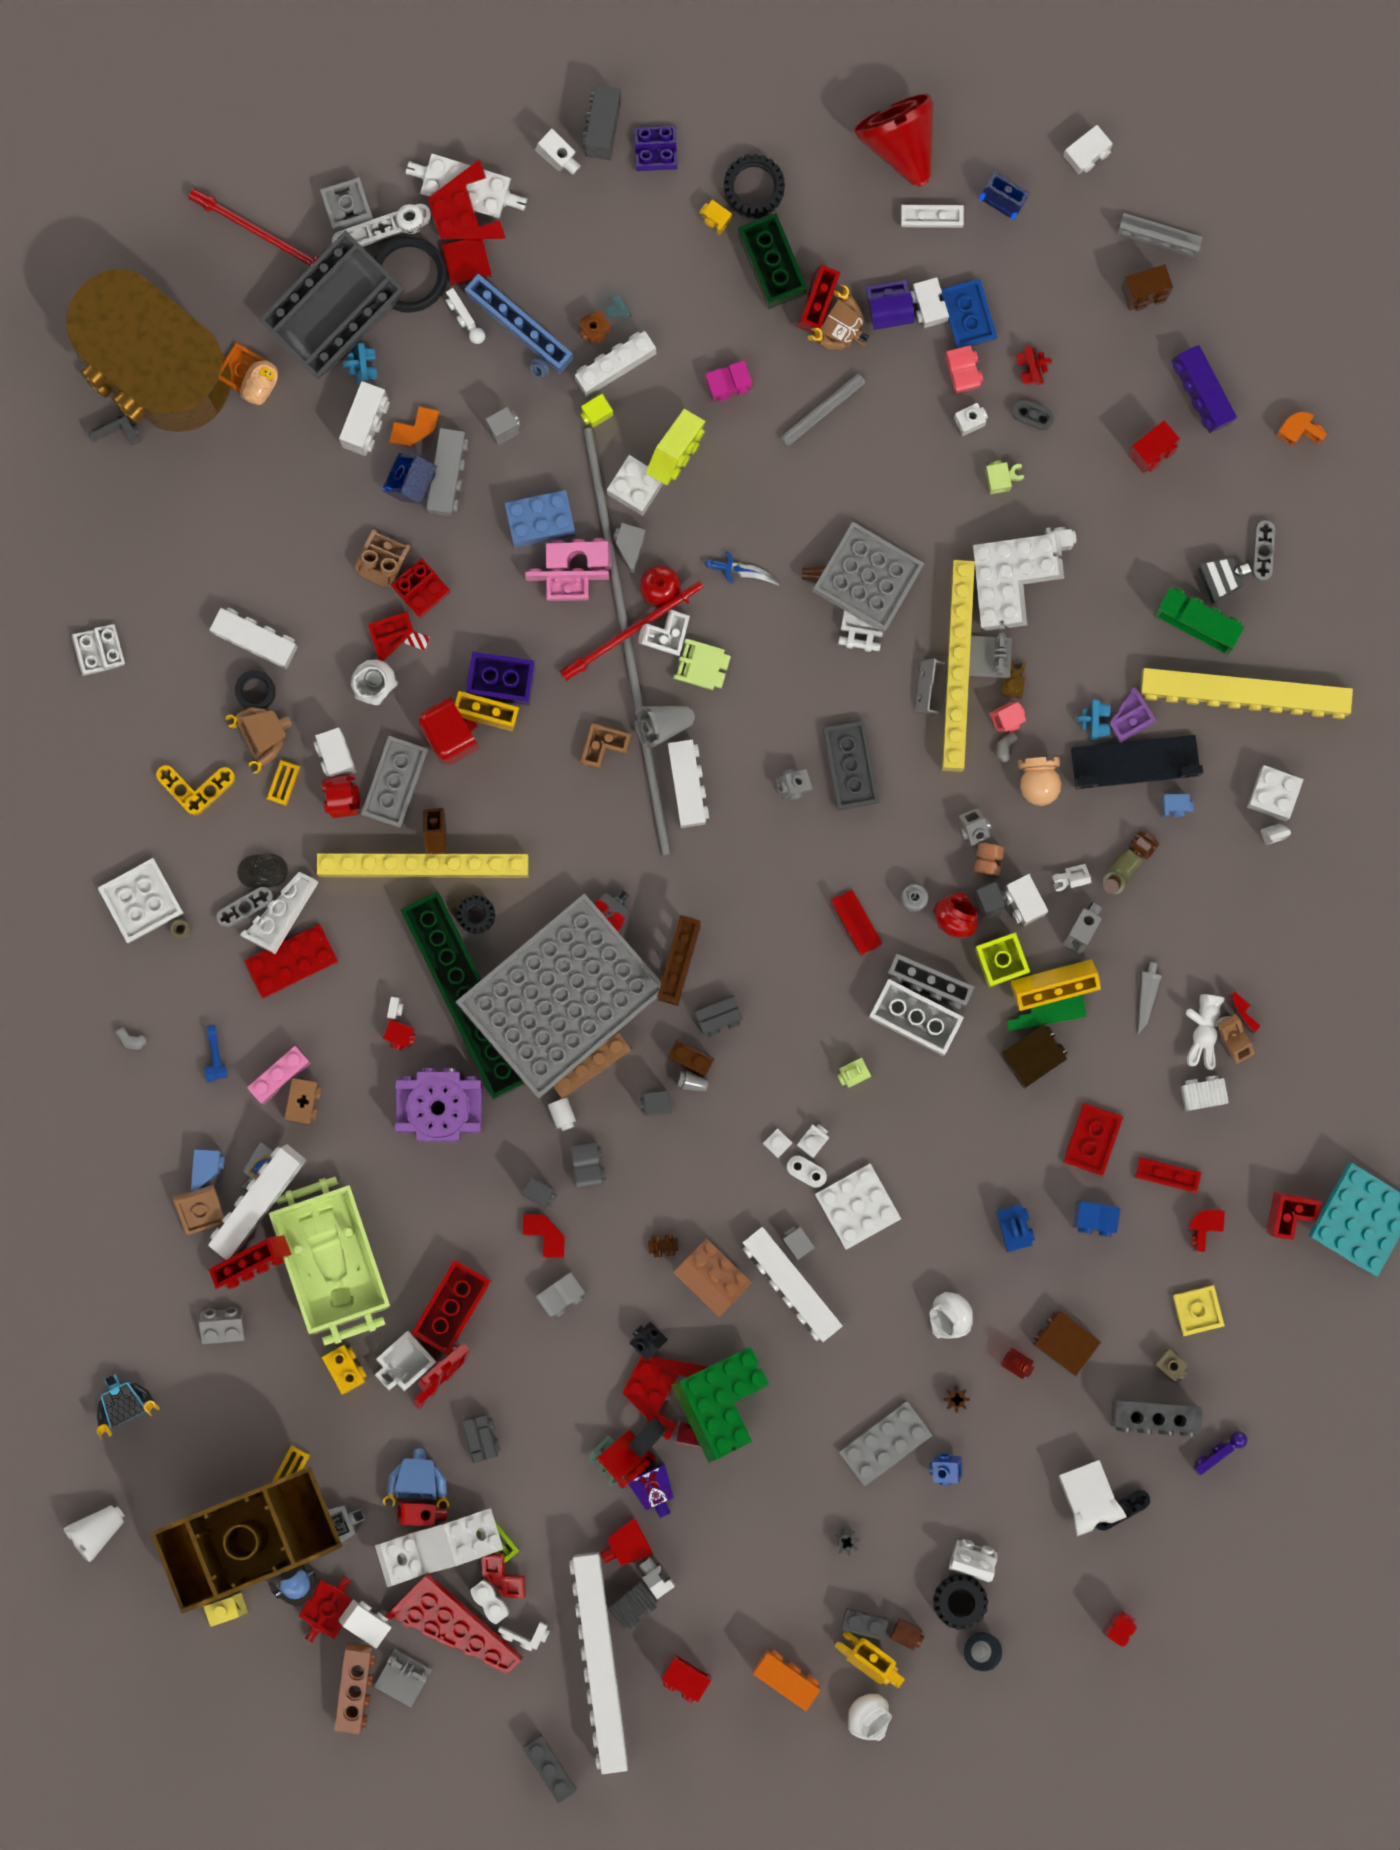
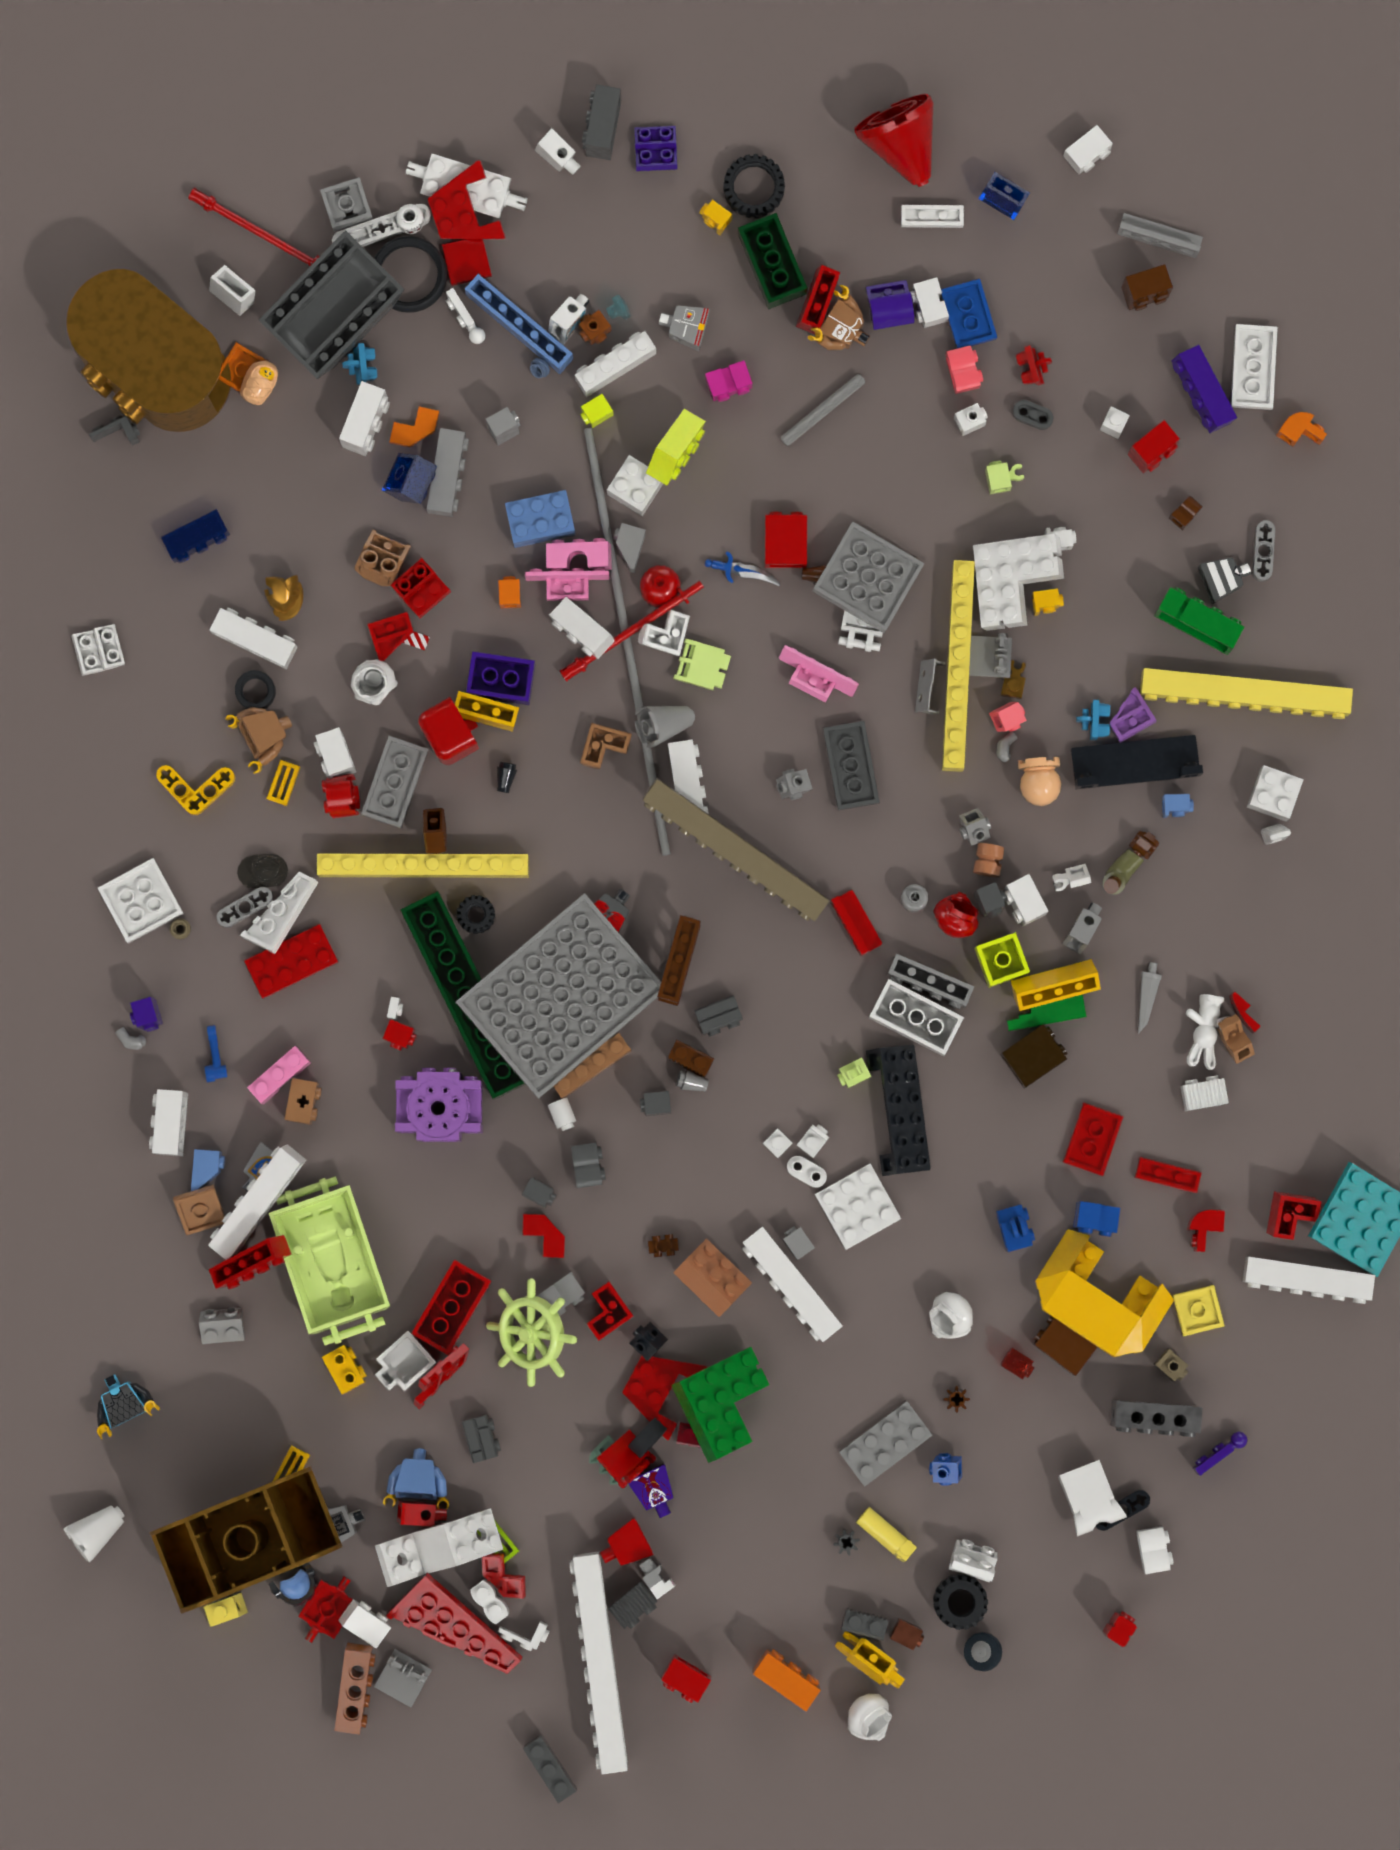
(146, 1014): none -> dark purple brick
(169, 1122): none -> white brick
(195, 536): none -> clear blue brick
(232, 290): none -> white piece
(286, 596): none -> pearl gold helmet
(505, 776): none -> black cone
(509, 592): none -> orange brick
(531, 1332): none -> yellowish green piece
(567, 318): none -> white torso
(581, 628): none -> white brick
(614, 1311): none -> red brick
(686, 325): none -> light grey torso
(735, 849): none -> dark tan brick
(785, 540): none -> red brick
(815, 677): none -> bright pink bracket
(886, 1534): none -> light yellow piece
(903, 1109): none -> black bracket
(1046, 601): none -> yellow brick
(1089, 1311): none -> yellow slope
(1114, 422): none -> white brick
(1154, 1550): none -> white brick
(1185, 512): none -> reddish brown leg
(1254, 367): none -> white plate
(1308, 1278): none -> white brick

